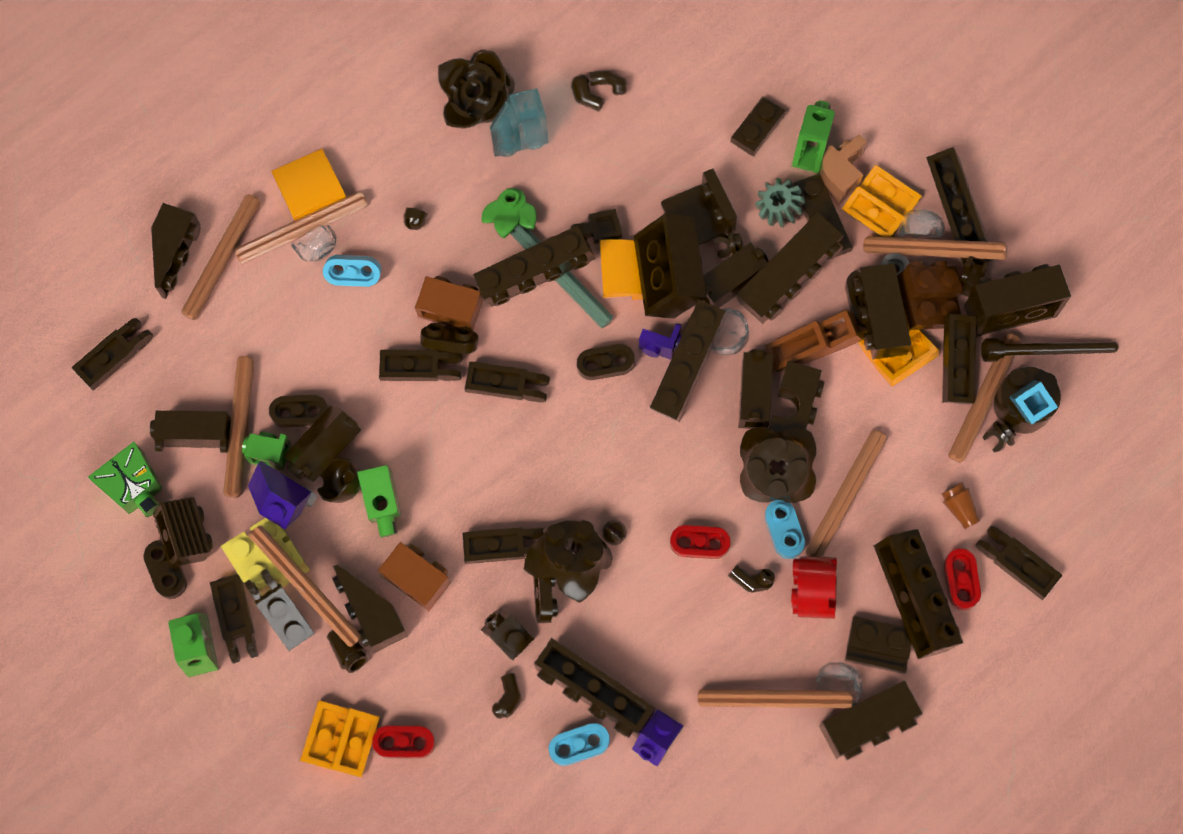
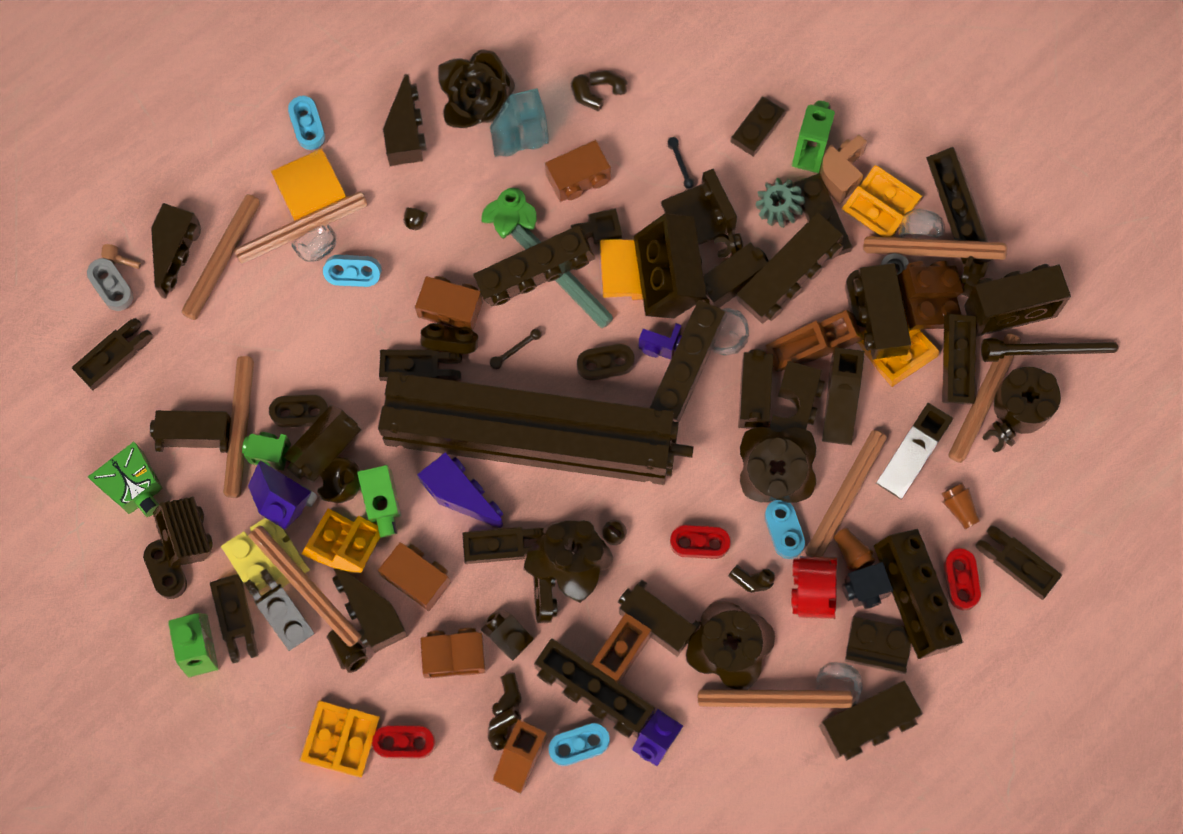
(110, 286): none -> light grey plate
(111, 253): none -> nougat hand
(308, 124): none -> medium azure plate
(342, 542): none -> light orange slope
(400, 130): none -> dark brown slope
(452, 654): none -> dark orange brick
(453, 490): none -> dark purple slope
(496, 362): none -> dark brown hinge
(499, 727): none -> dark brown arm
(504, 382): dark brown hinge -> none
(519, 756): none -> dark orange slope
(530, 428): none -> dark brown brick
(578, 171): none -> dark orange brick
(622, 648): none -> dark orange brick
(665, 624): none -> dark brown brick
(673, 144): none -> black hinge
(736, 667): none -> dark brown brick
(842, 395): none -> dark brown slope
(853, 550): none -> dark orange cone
(867, 586): none -> black brick
(914, 450): none -> slope
(1033, 401): medium azure brick -> none

